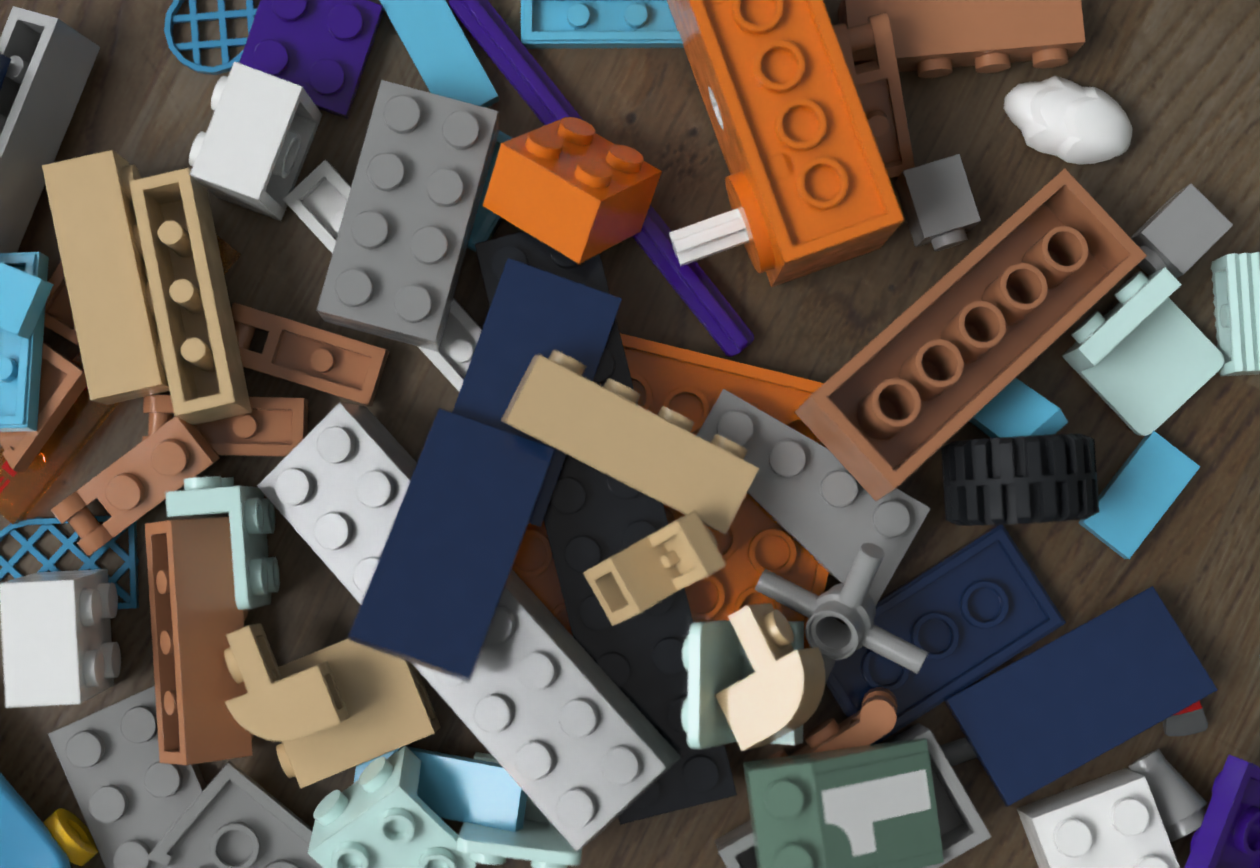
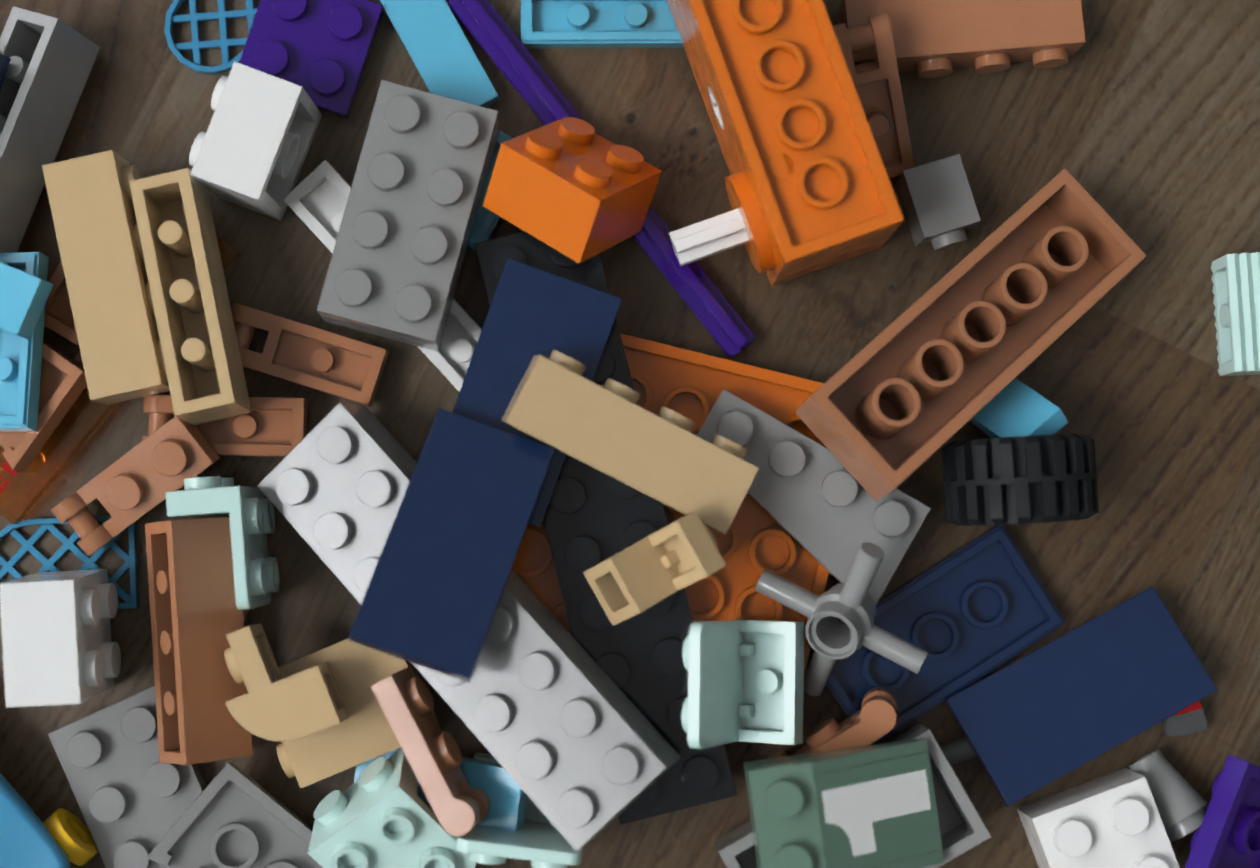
(431, 752): none -> nougat plate
(784, 684): brick -> none
(1069, 120): white arm -> none
(1140, 494): medium azure tile -> none
(1144, 353): light aqua bracket -> none
(1180, 232): light grey brick -> none

